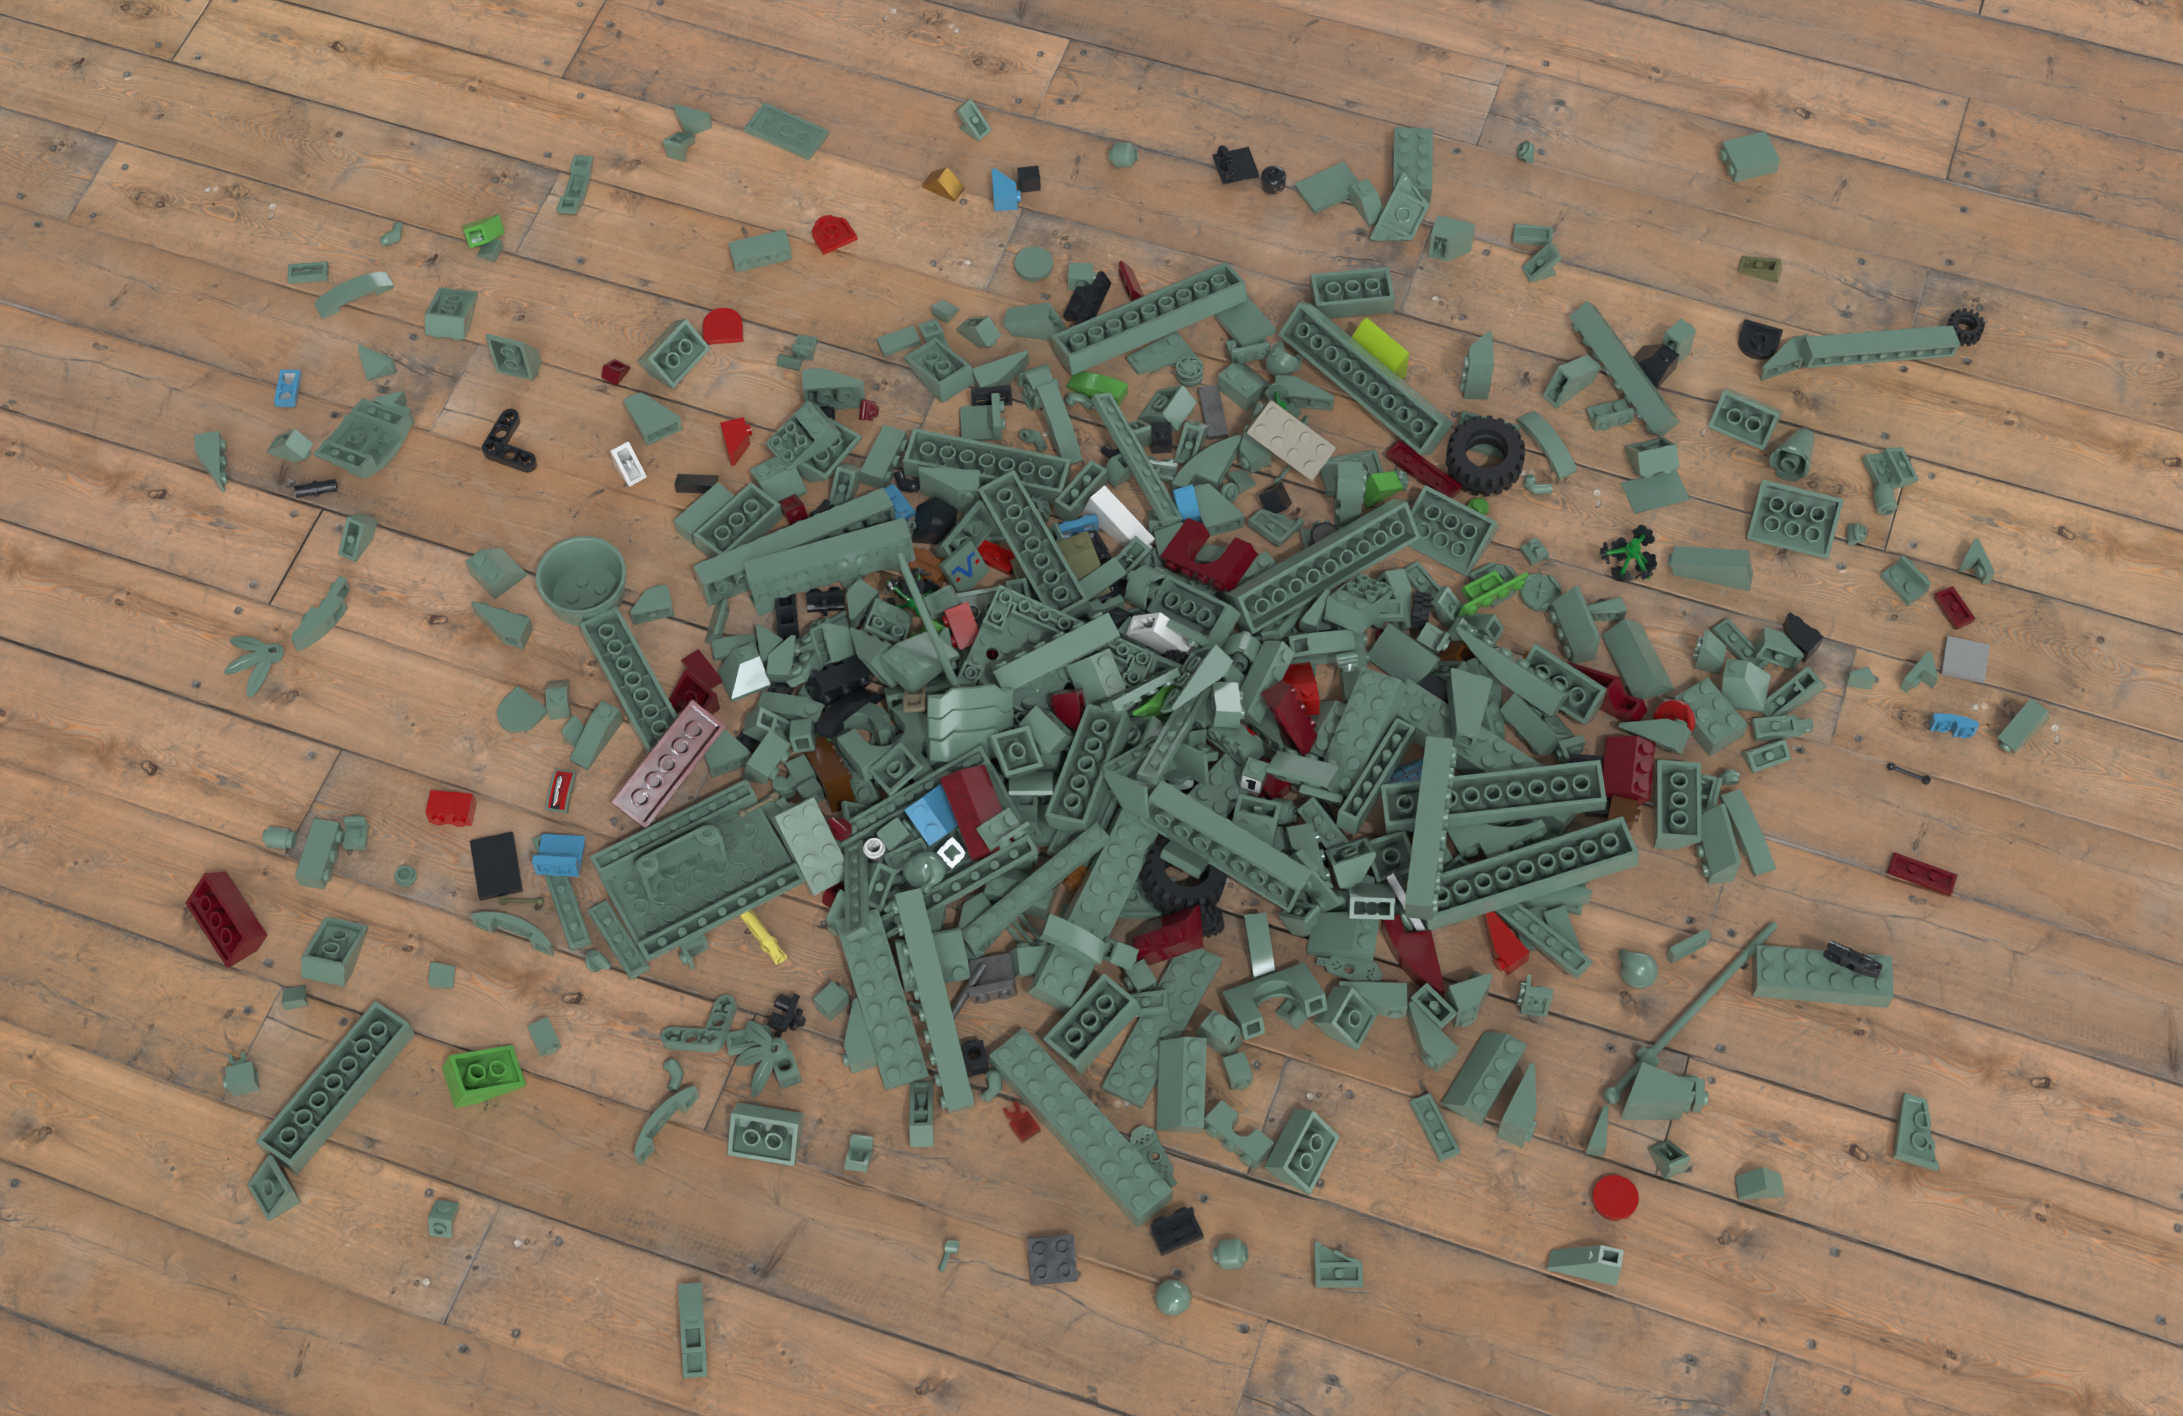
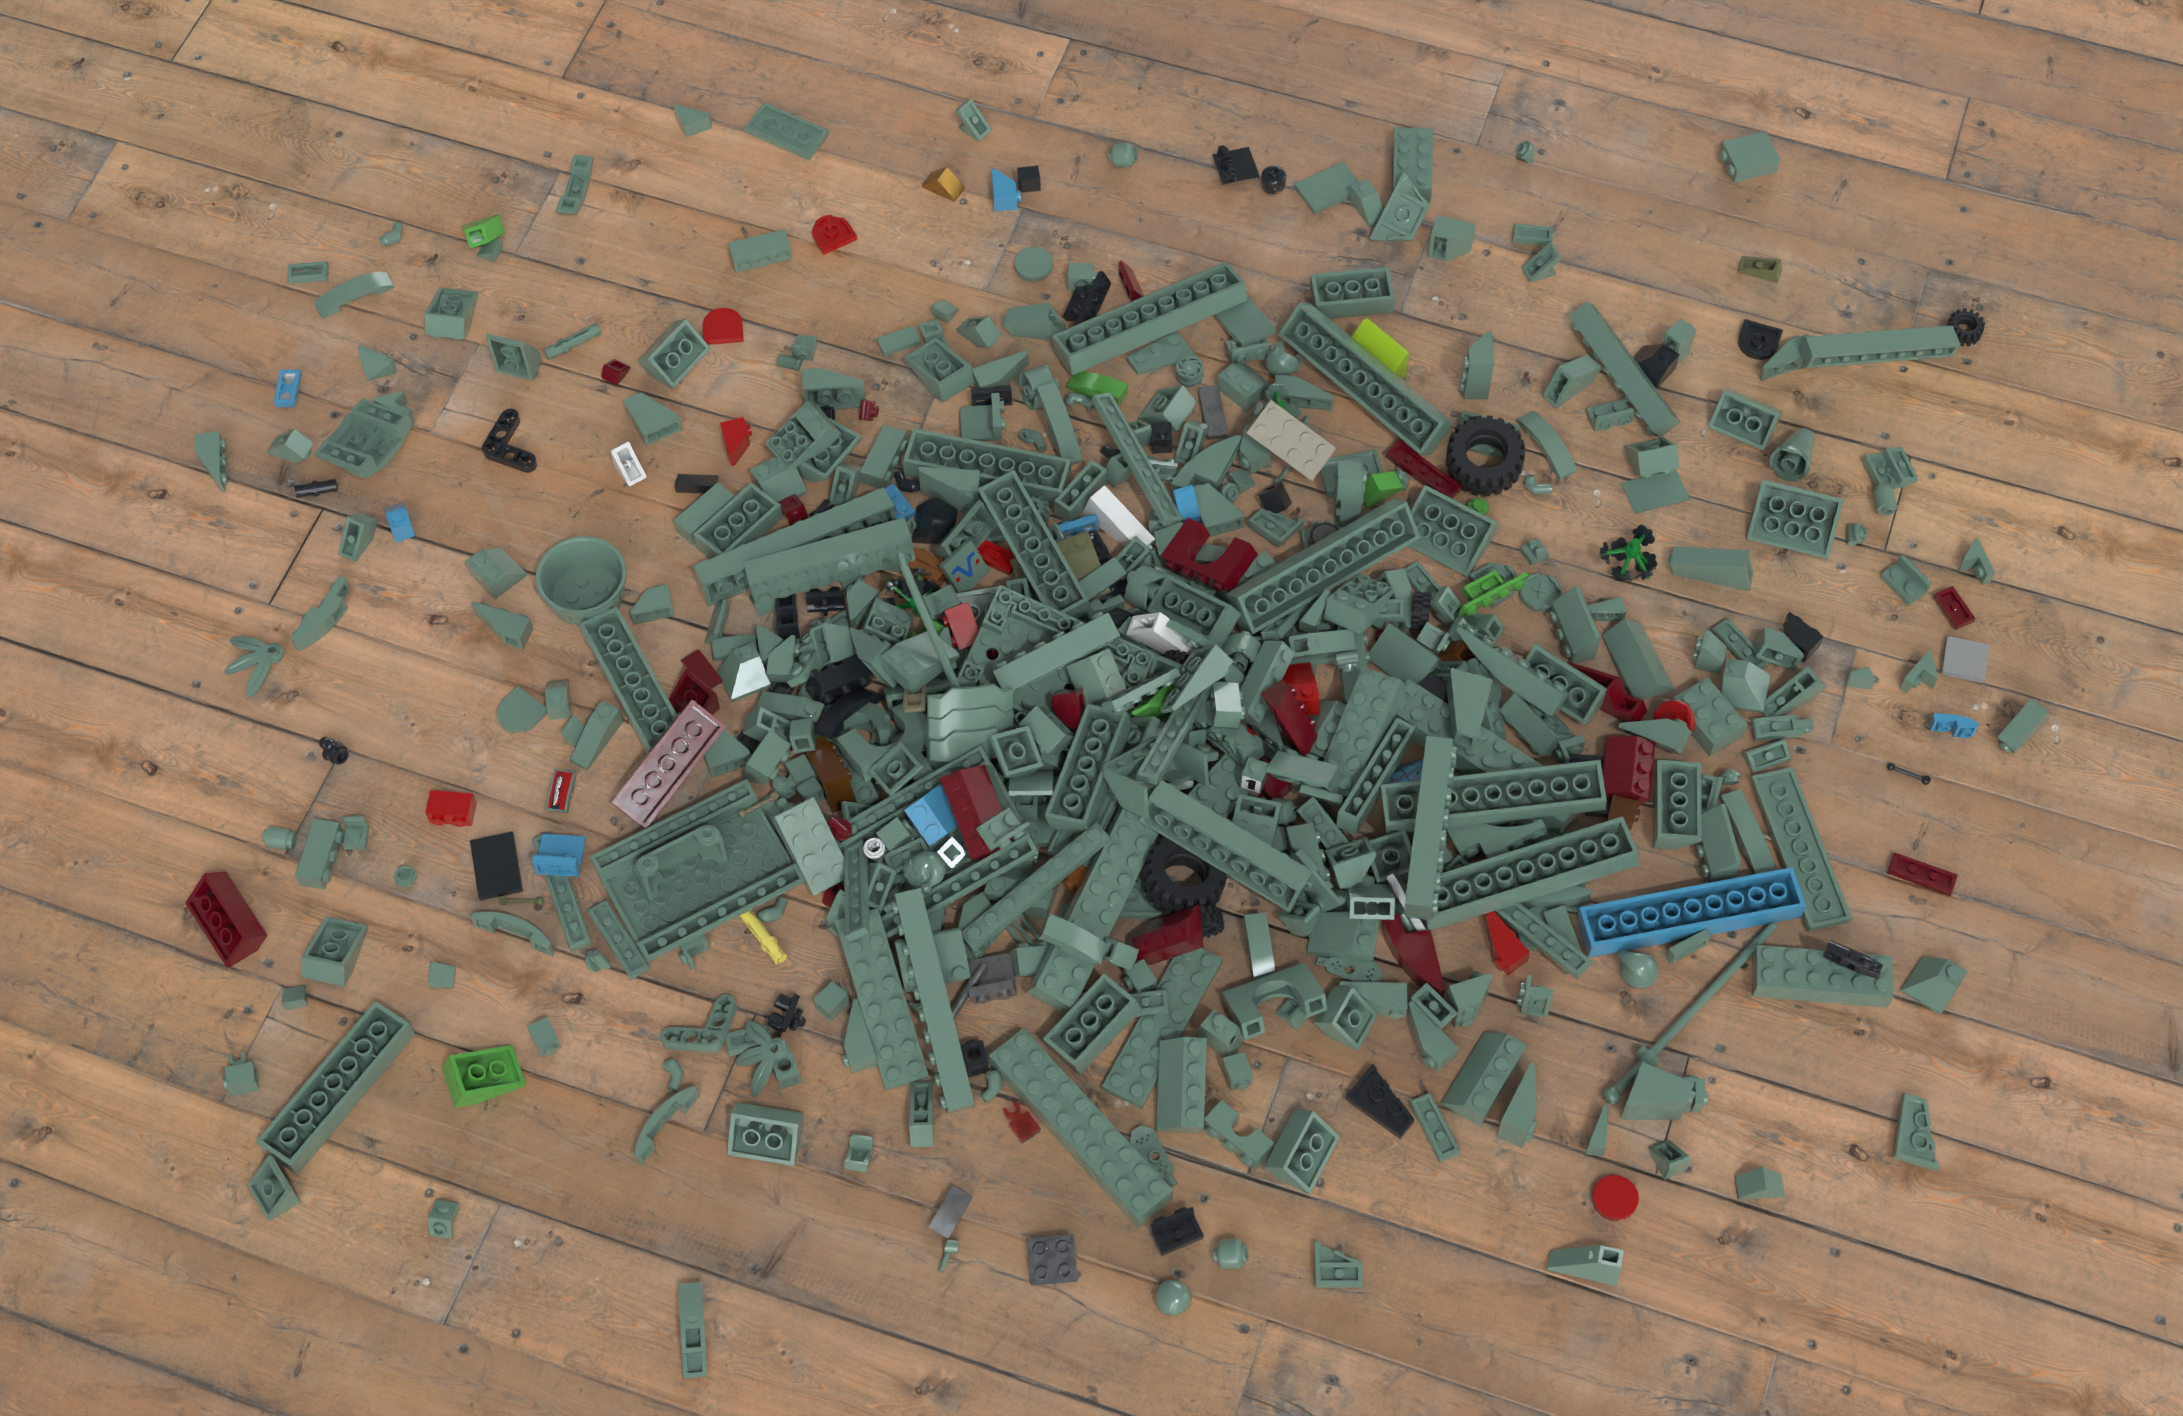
(333, 751): none -> black piece
(399, 522): none -> dark azure slope
(572, 341): none -> sand green pin
(677, 145): sand green slope -> none
(773, 913): none -> sand green arm
(950, 1211): none -> flat silver slope
(1184, 859): sand green slope -> none
(1379, 1103): none -> black wing
(1689, 910): none -> dark azure brick
(1801, 847): none -> sand green plate
(1934, 982): none -> sand green slope

